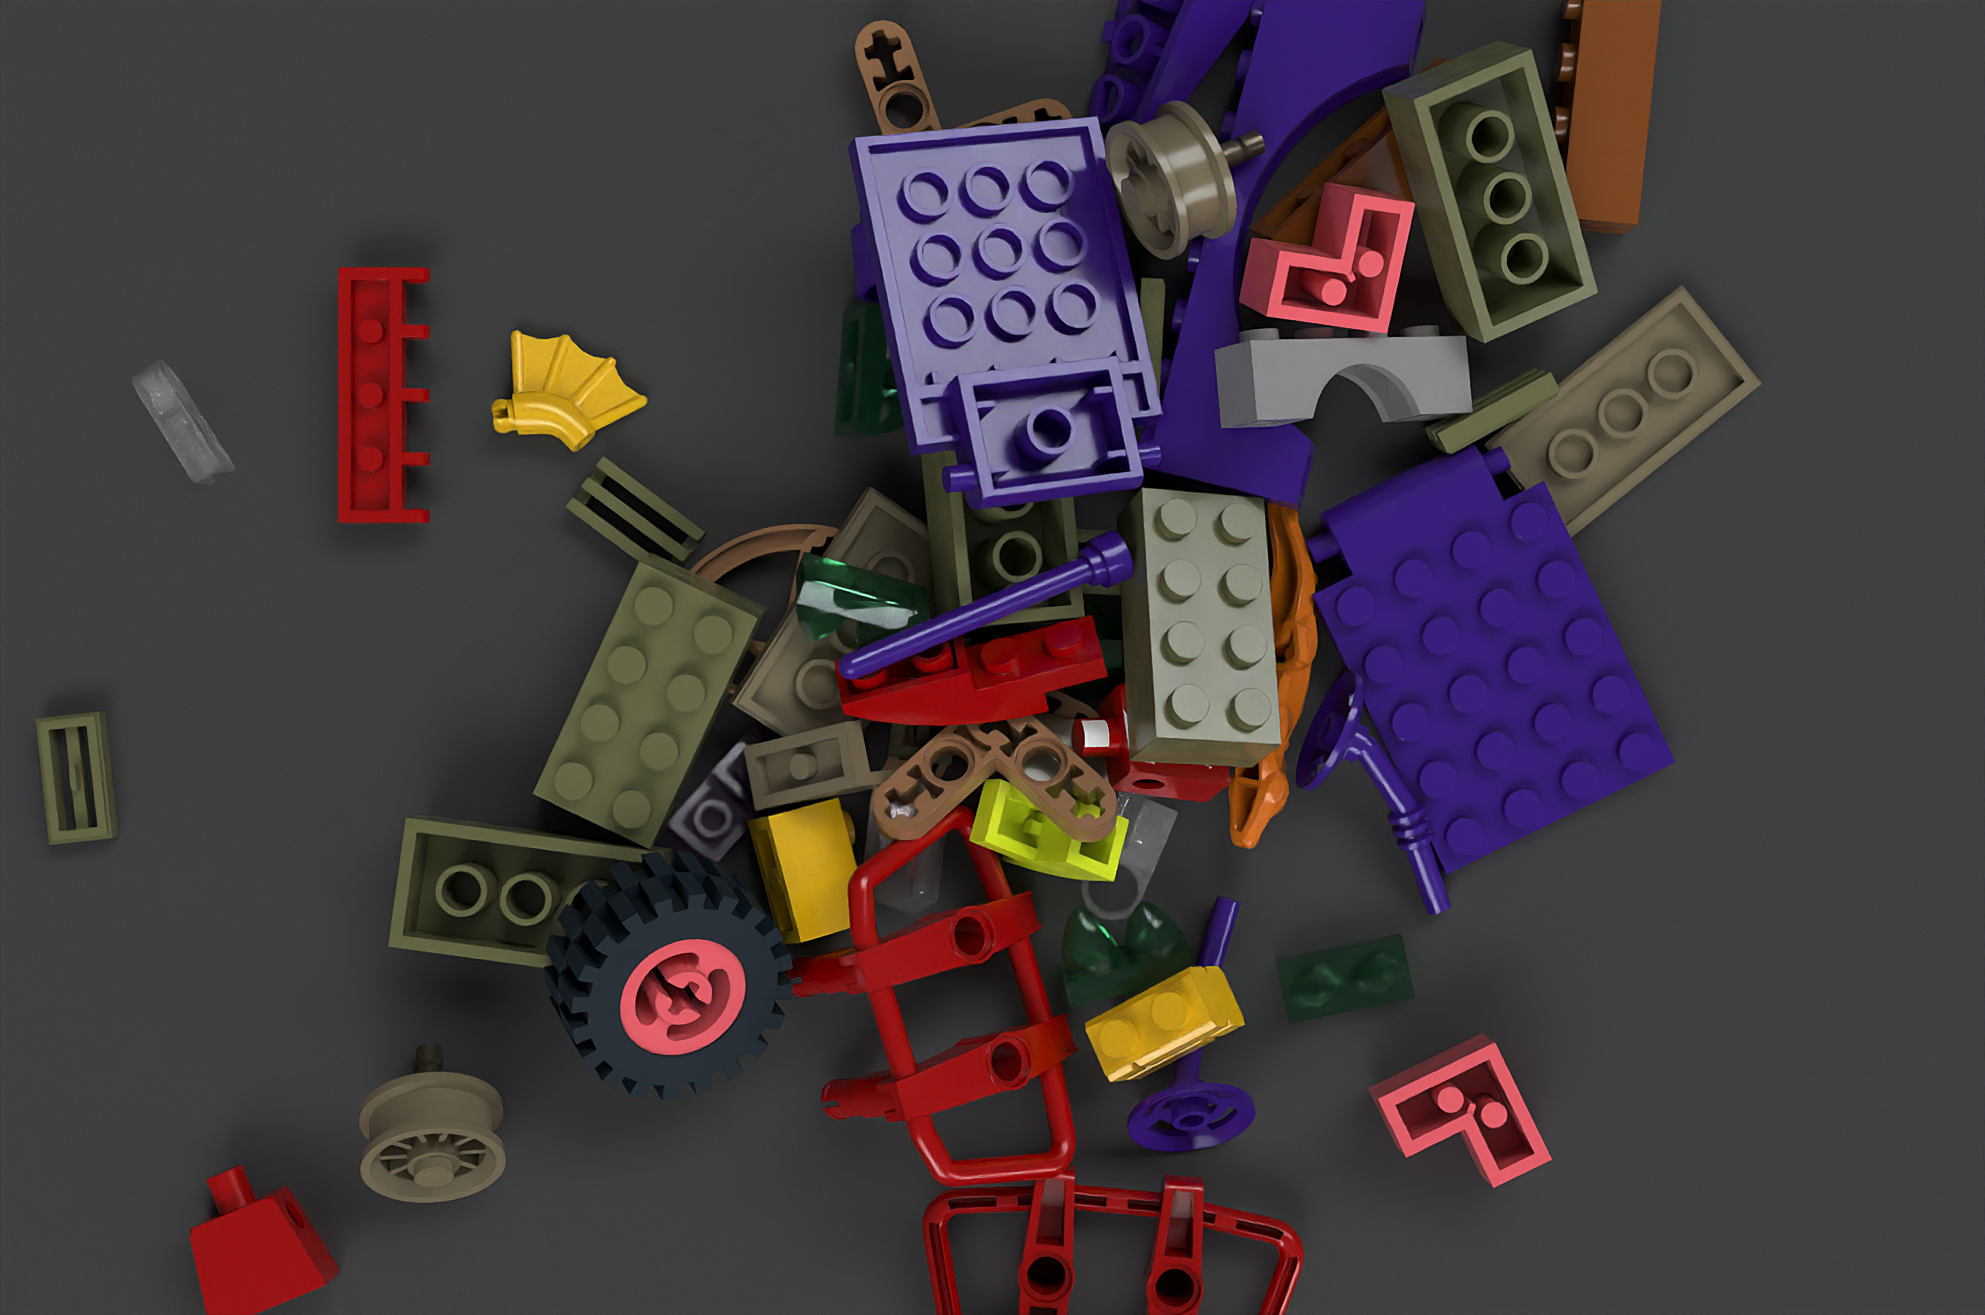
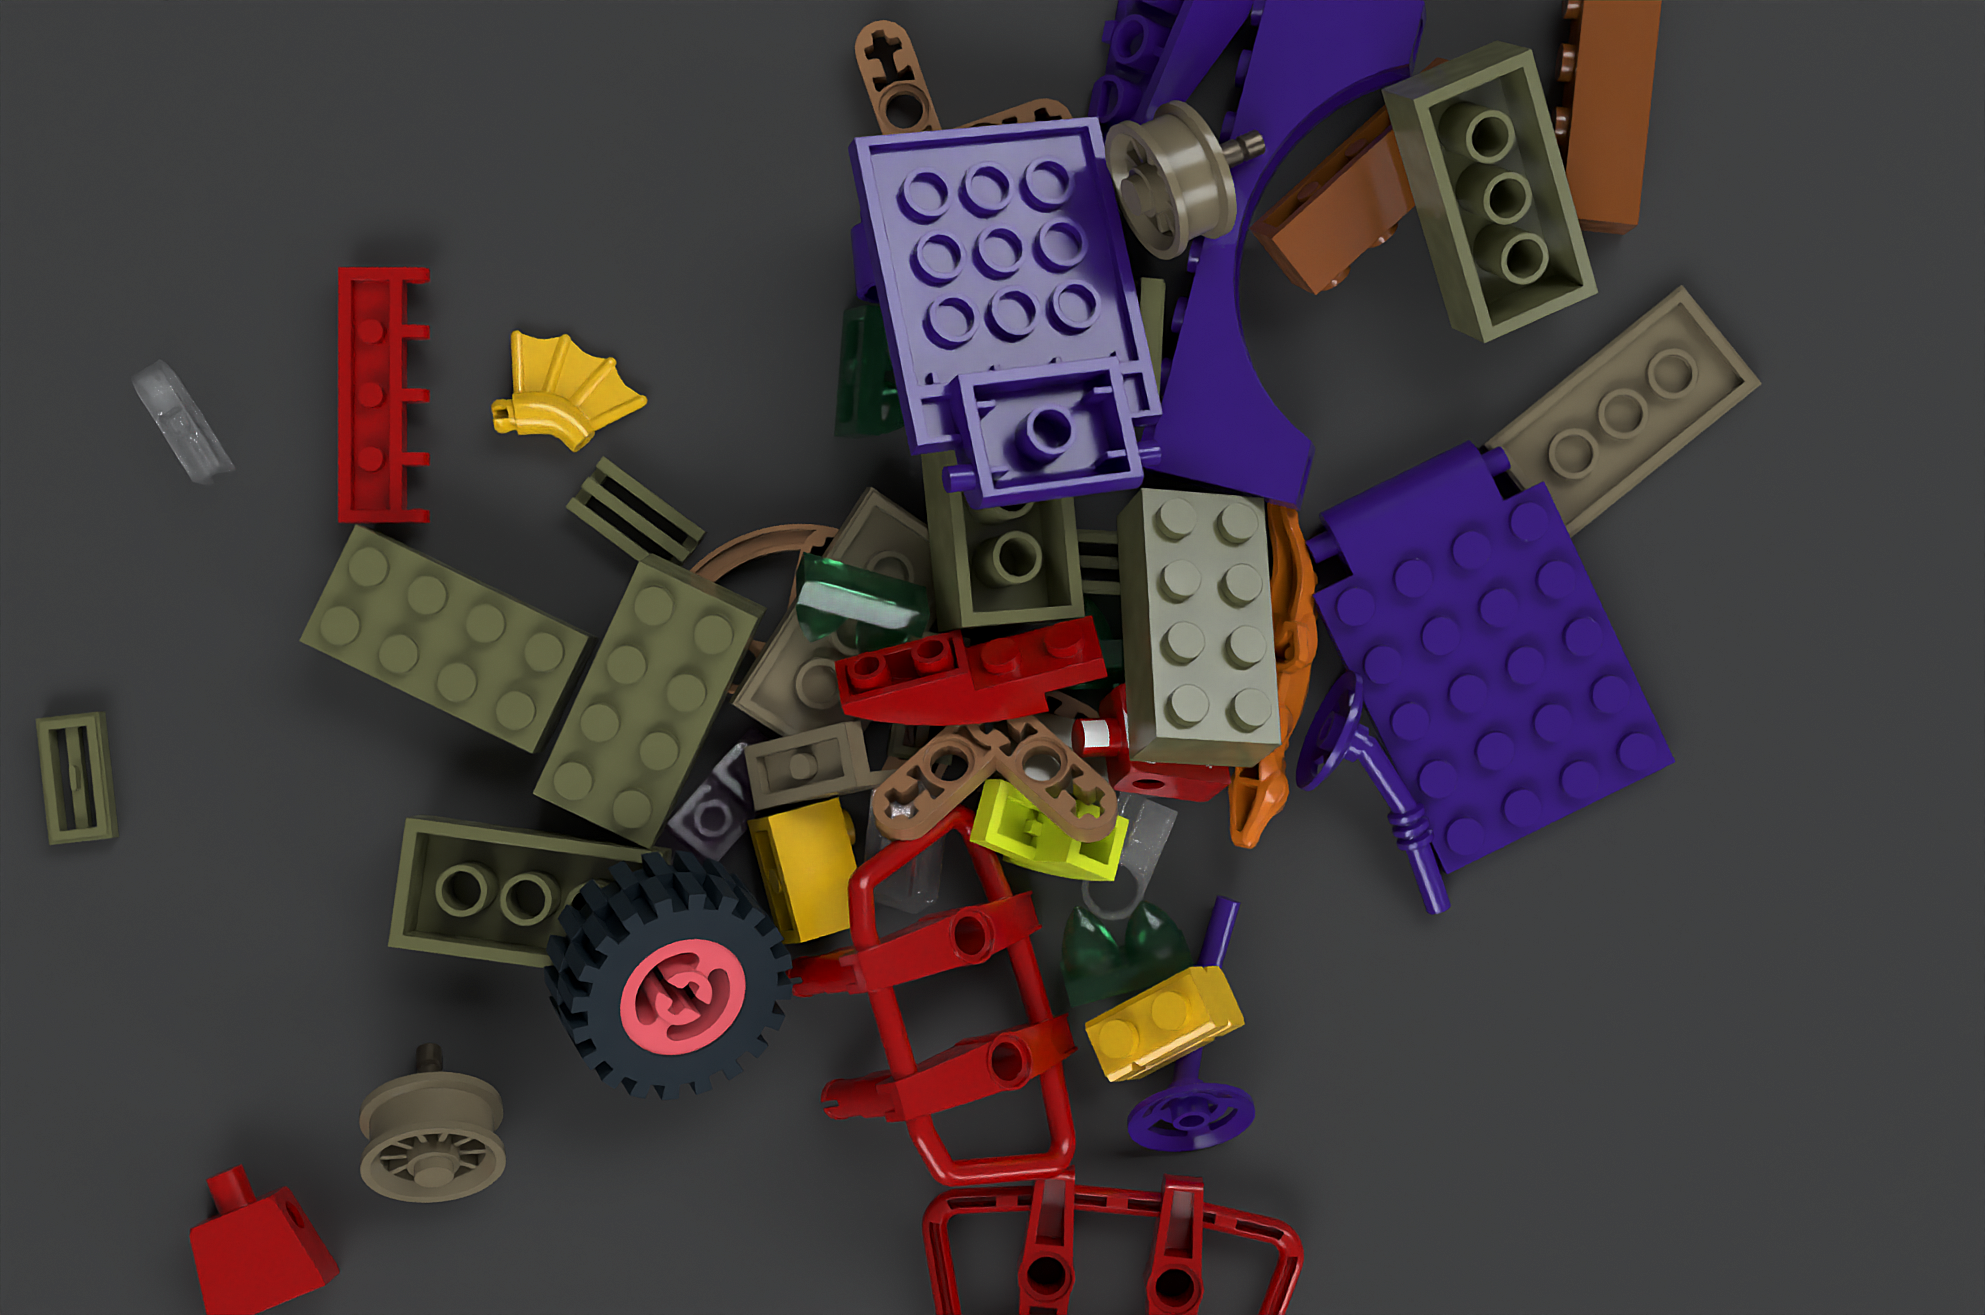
(449, 639): none -> olive brick
(1101, 562): dark purple piece -> none
(1280, 380): light grey arch -> none
(1345, 978): clear green tile -> none
(1346, 273): coral brick -> none
(1467, 1094): coral brick -> none
(1493, 410): olive tile -> none

